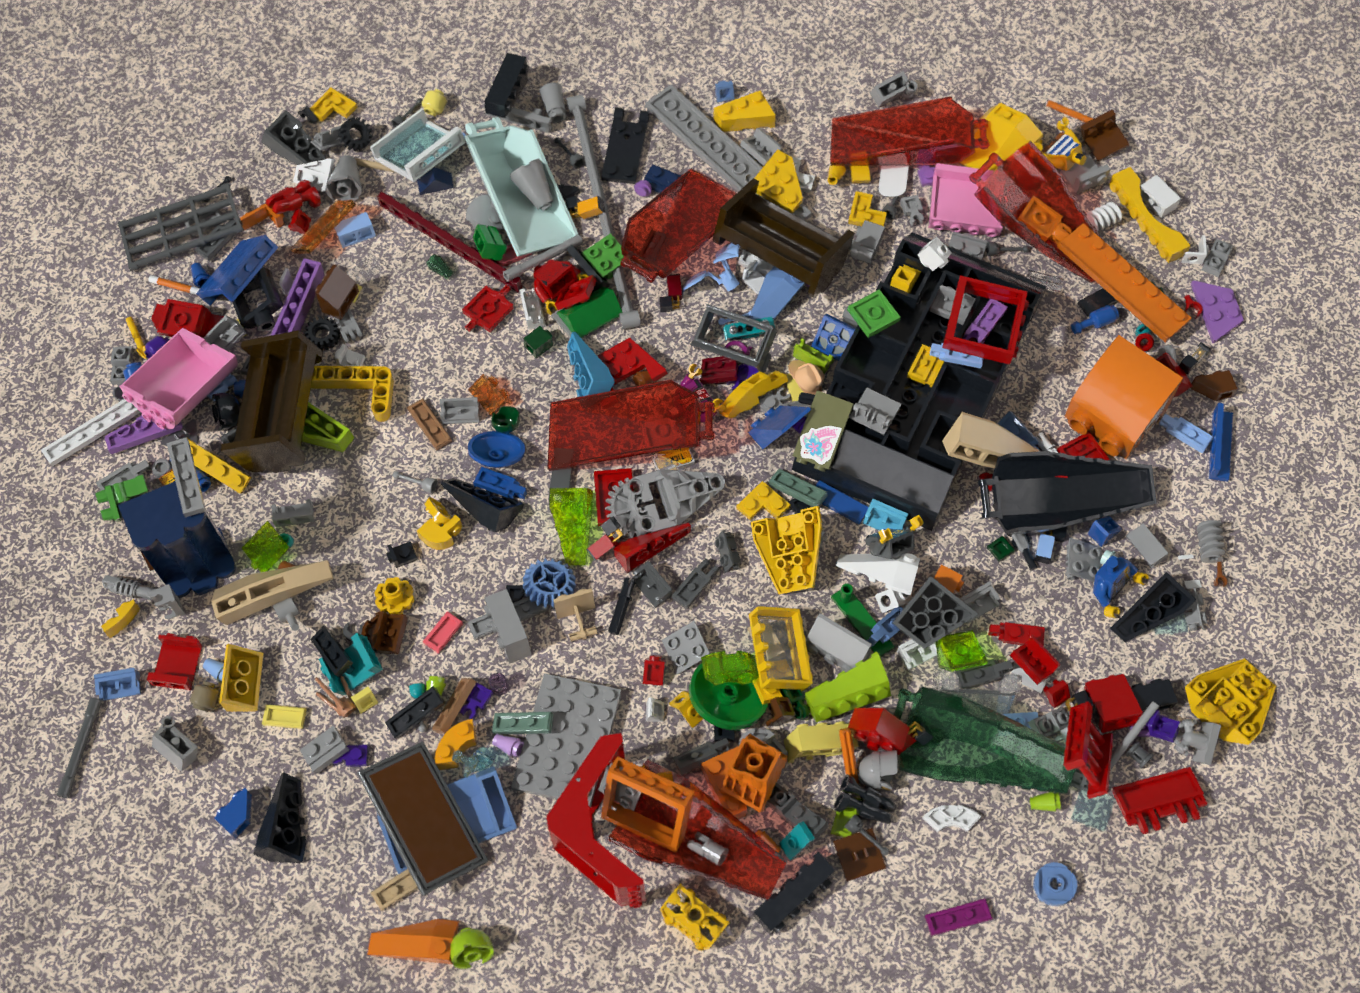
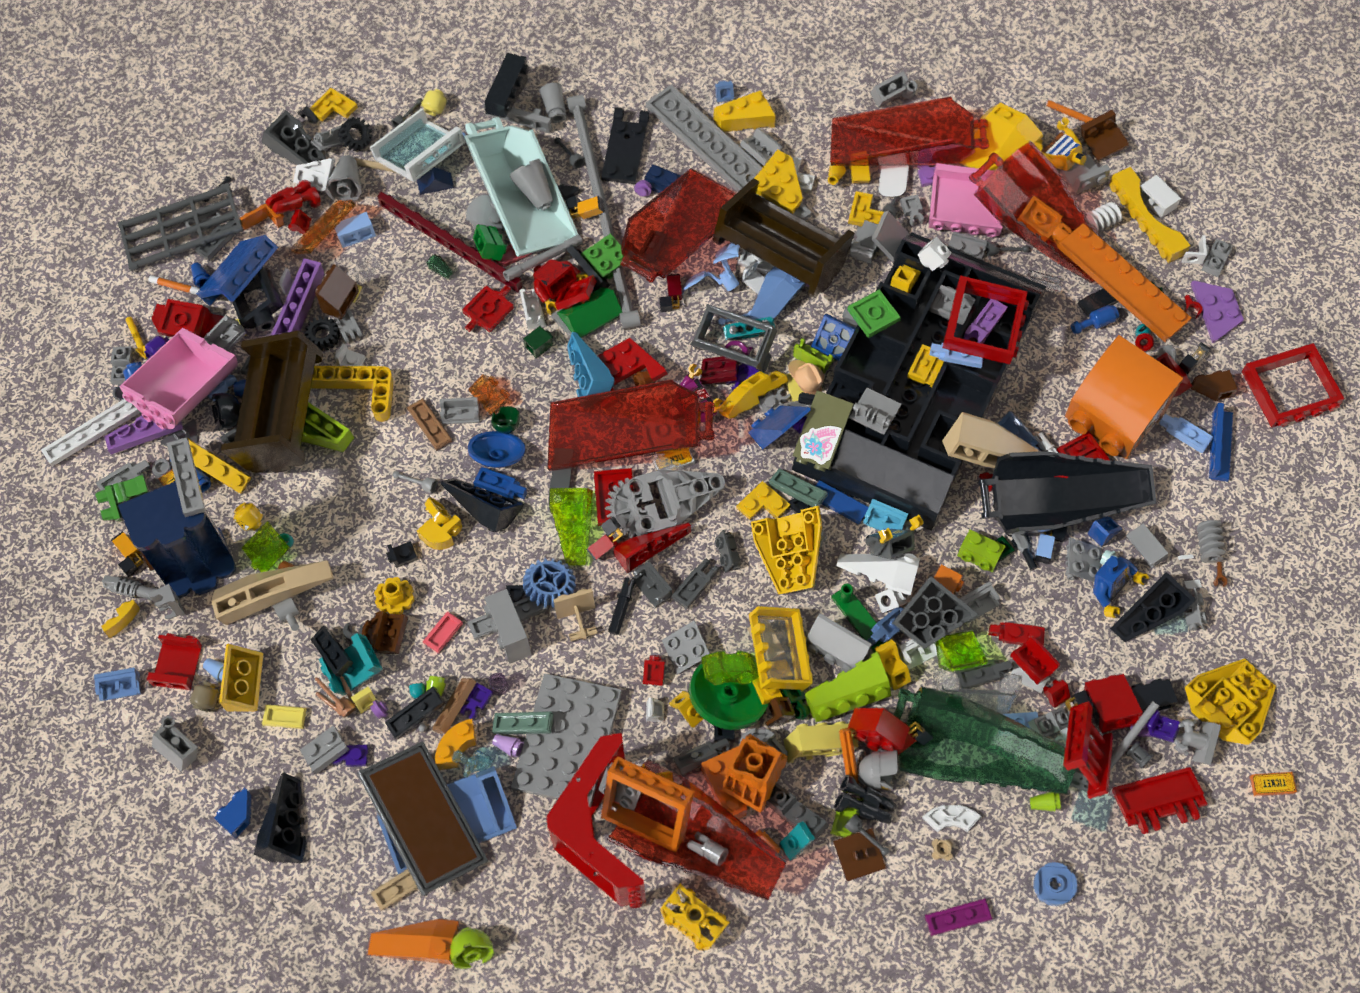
(68, 779): dark grey piece -> none
(129, 551): none -> piece
(248, 516): none -> yellow head
(293, 514): light grey hinge -> none
(379, 709): none -> medium lavender plate
(795, 894): black wedge -> none
(889, 235): none -> light grey tile
(894, 667): none -> yellow brick
(946, 845): none -> tan plate
(980, 551): none -> lime bracket
(1264, 400): none -> red window
(1273, 784): none -> tile

